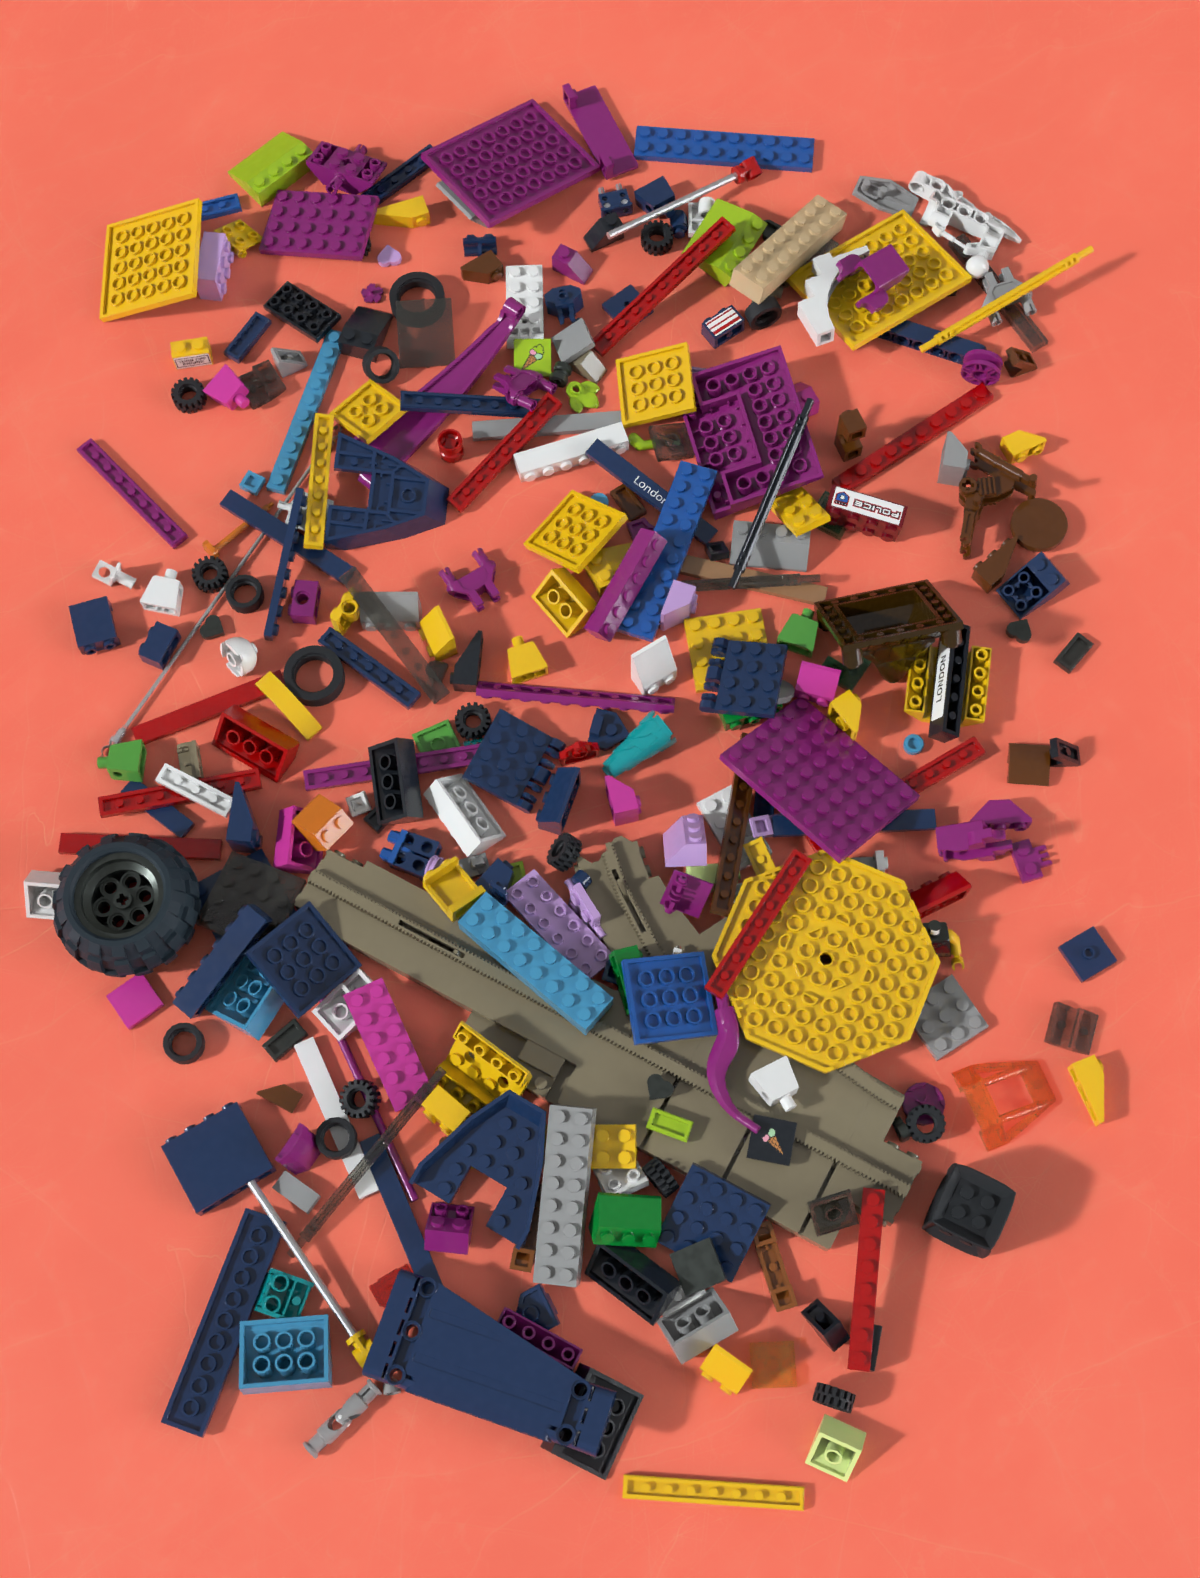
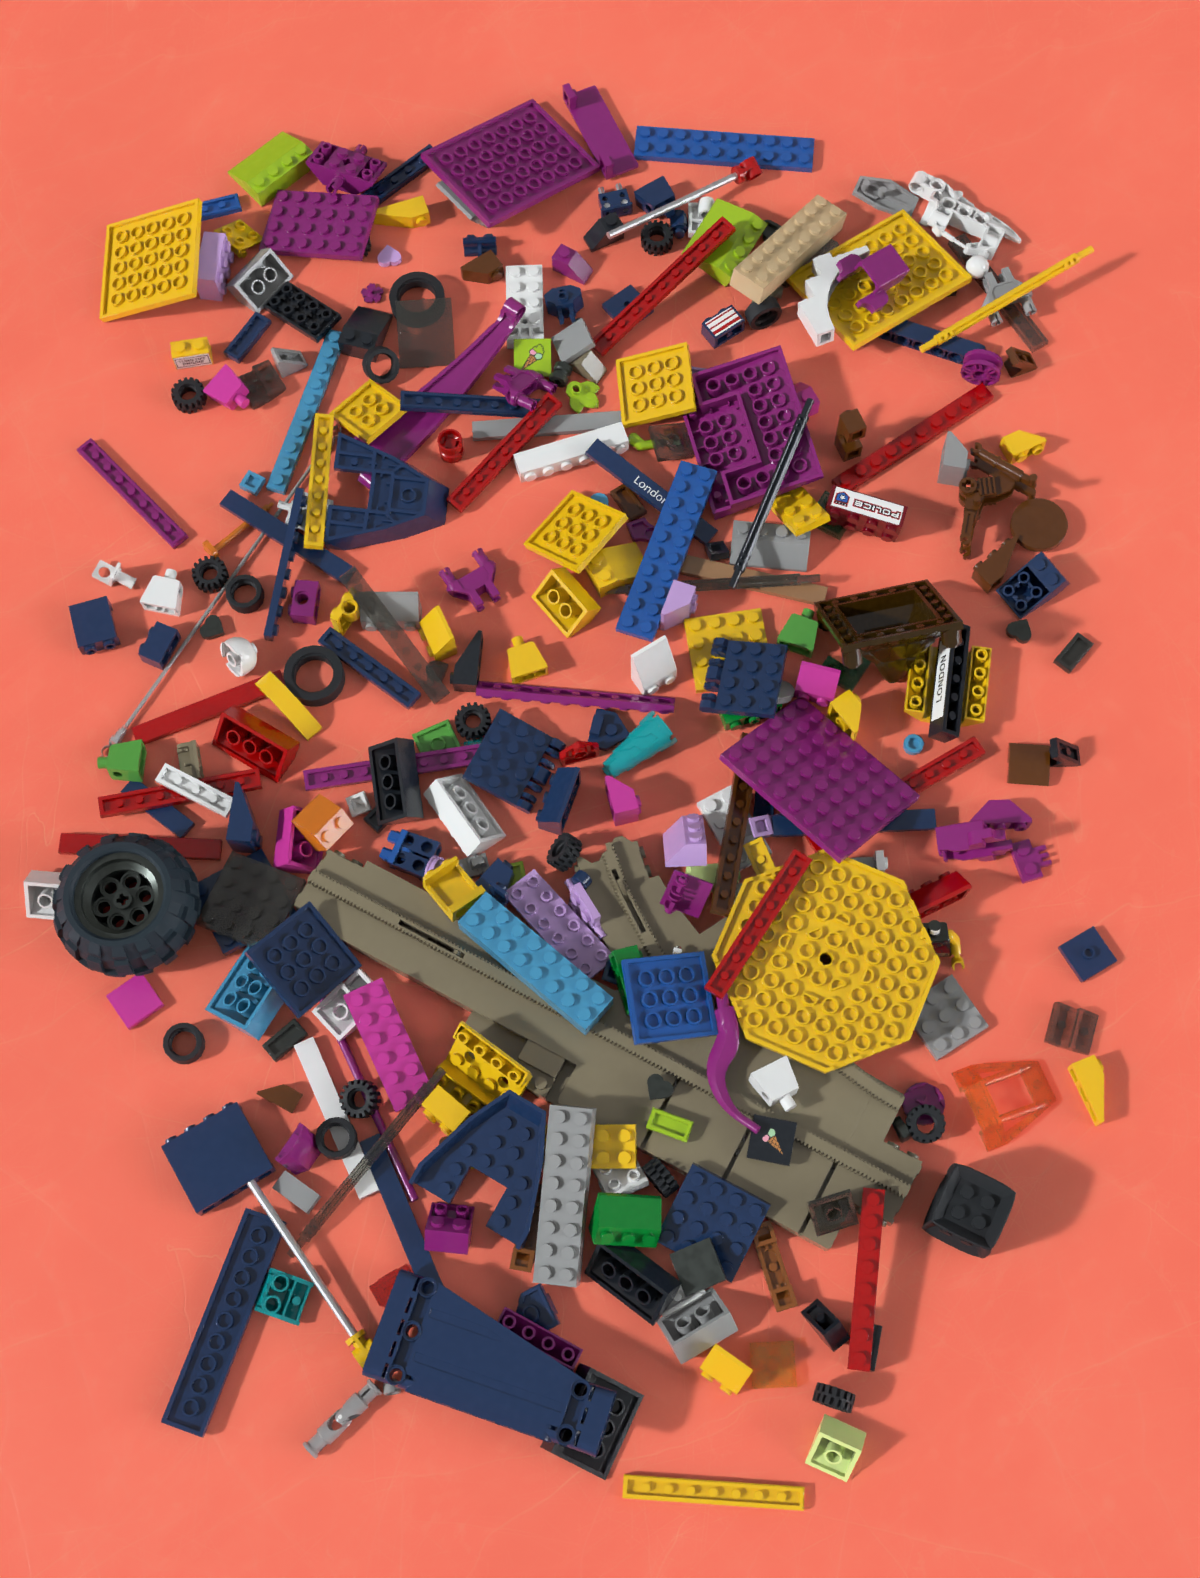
(222, 960): dark blue brick -> none
(259, 280): none -> light grey slope
(285, 1354): dark azure slope -> none
(625, 584): magenta brick -> none

